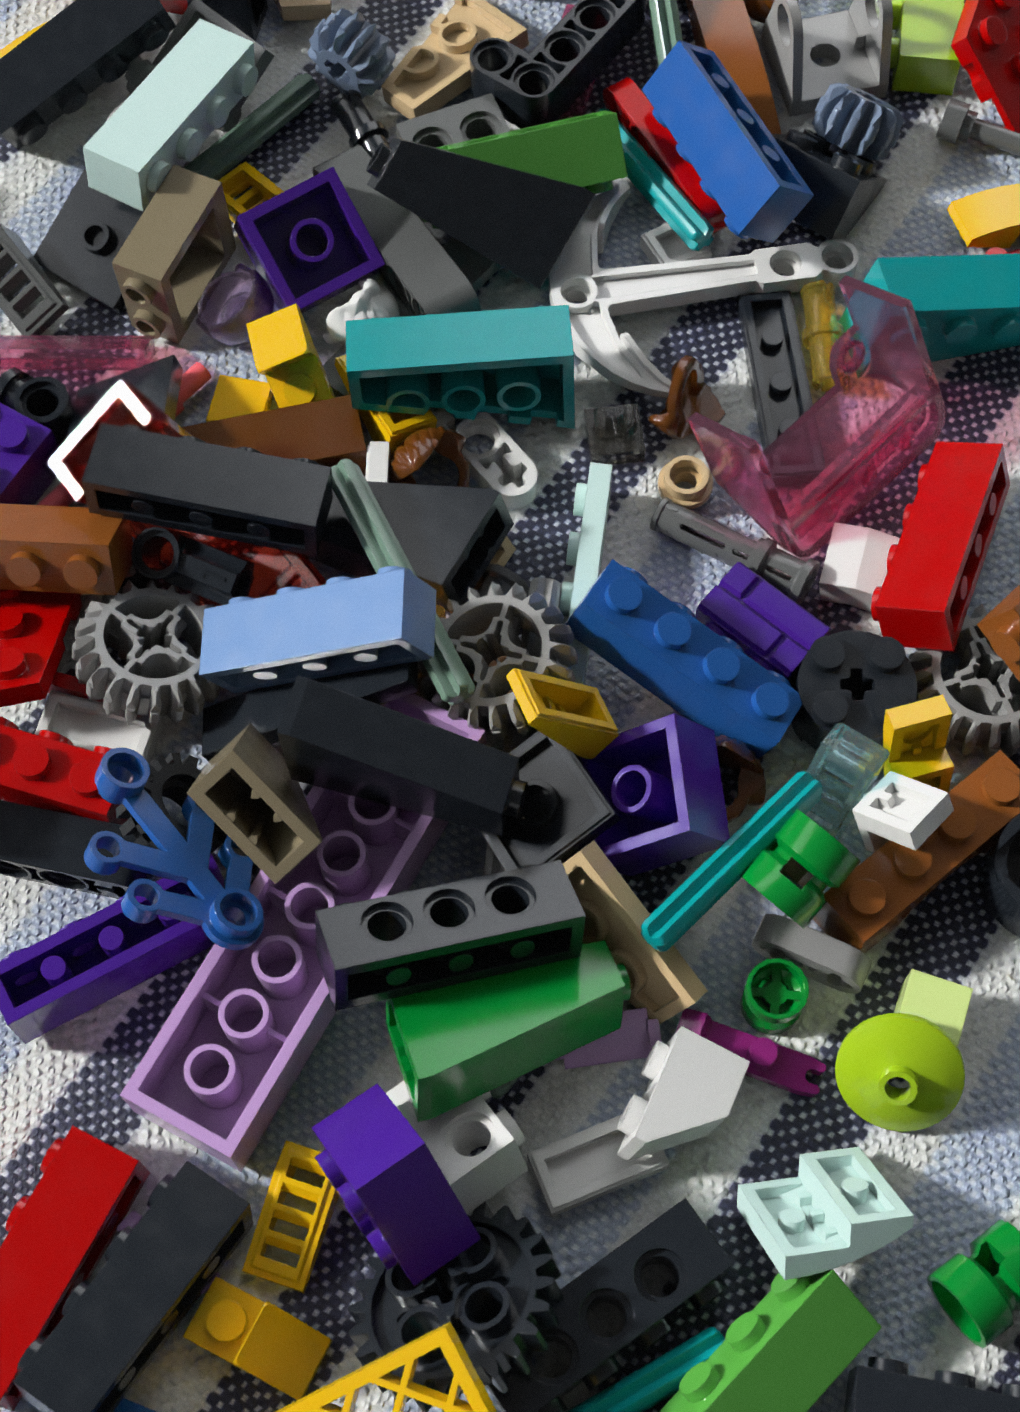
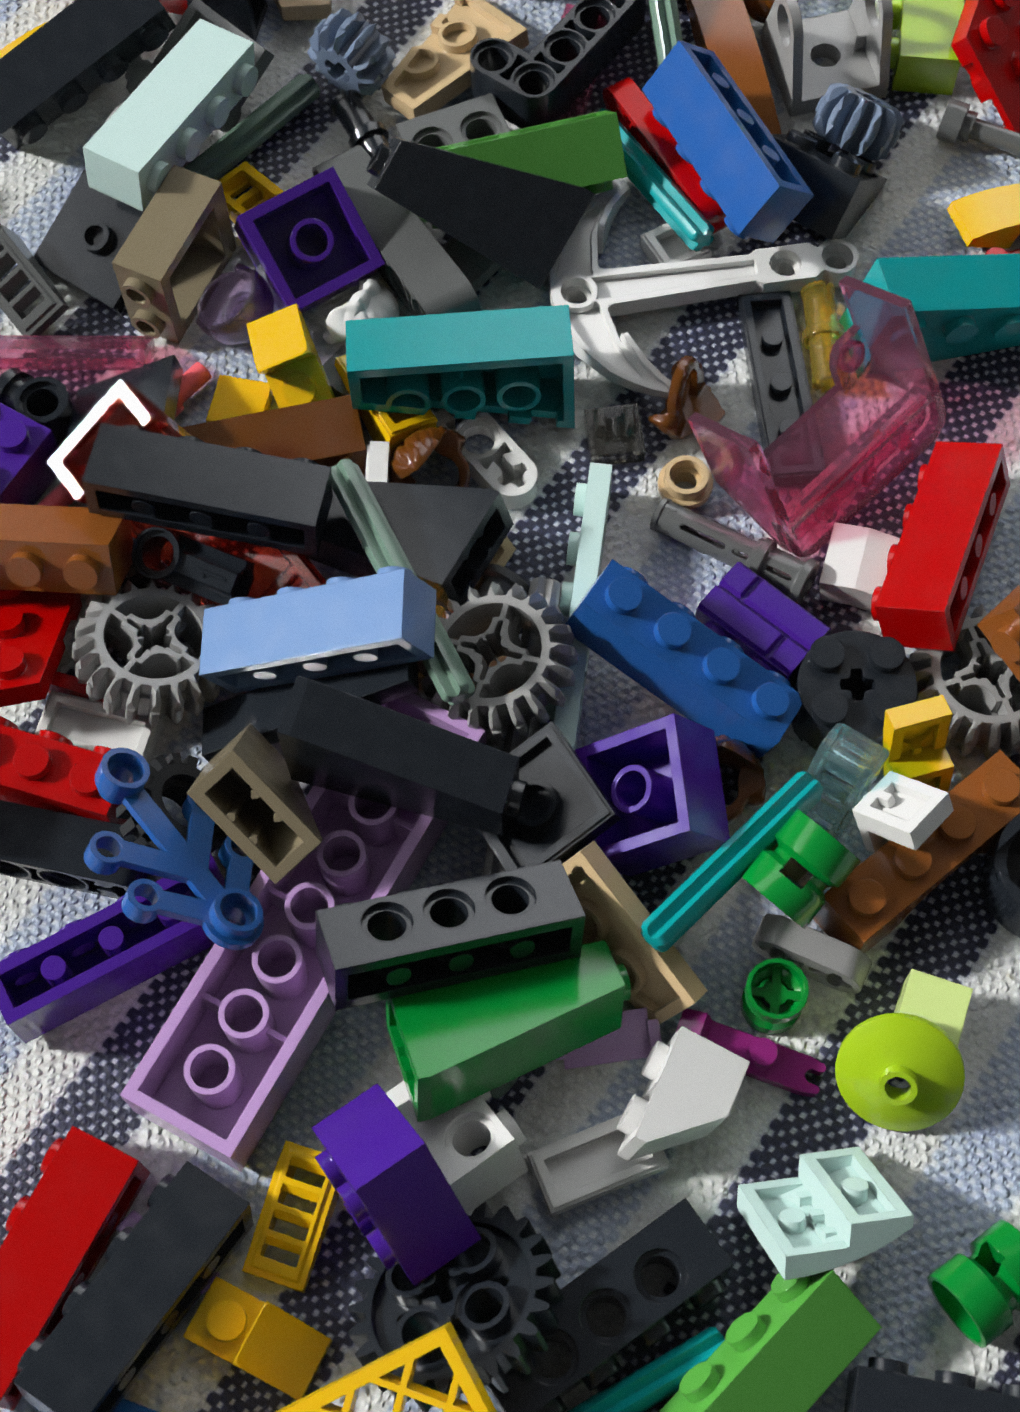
(564, 711): yellow slope -> none

